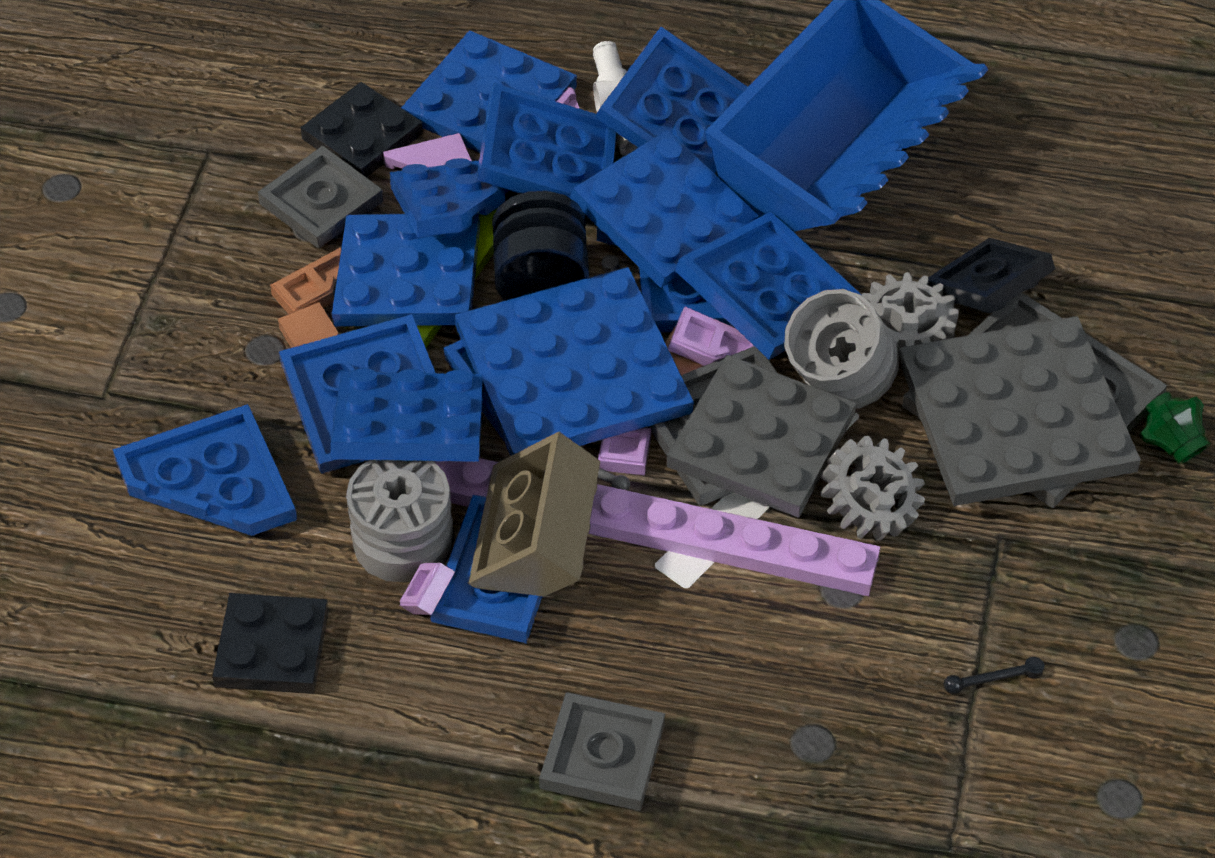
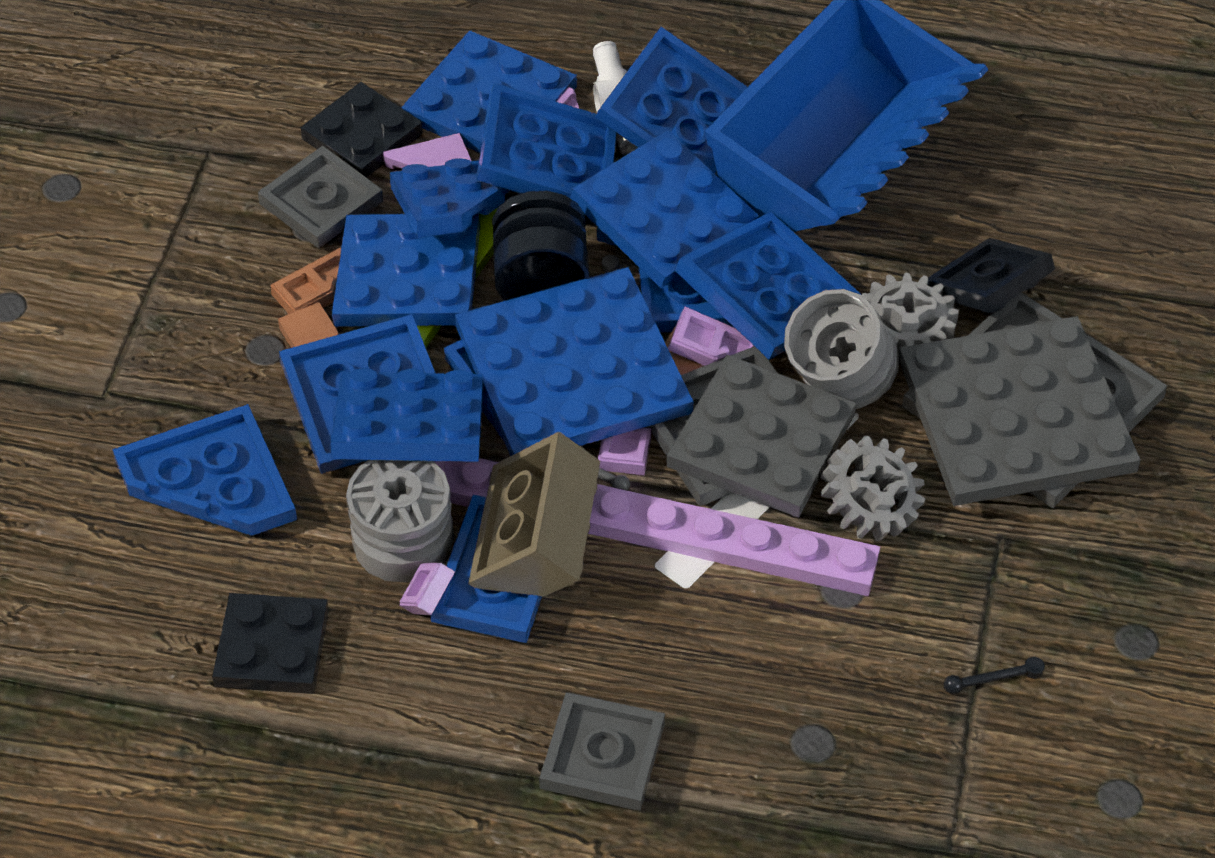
(1176, 426): dark green rock -> none

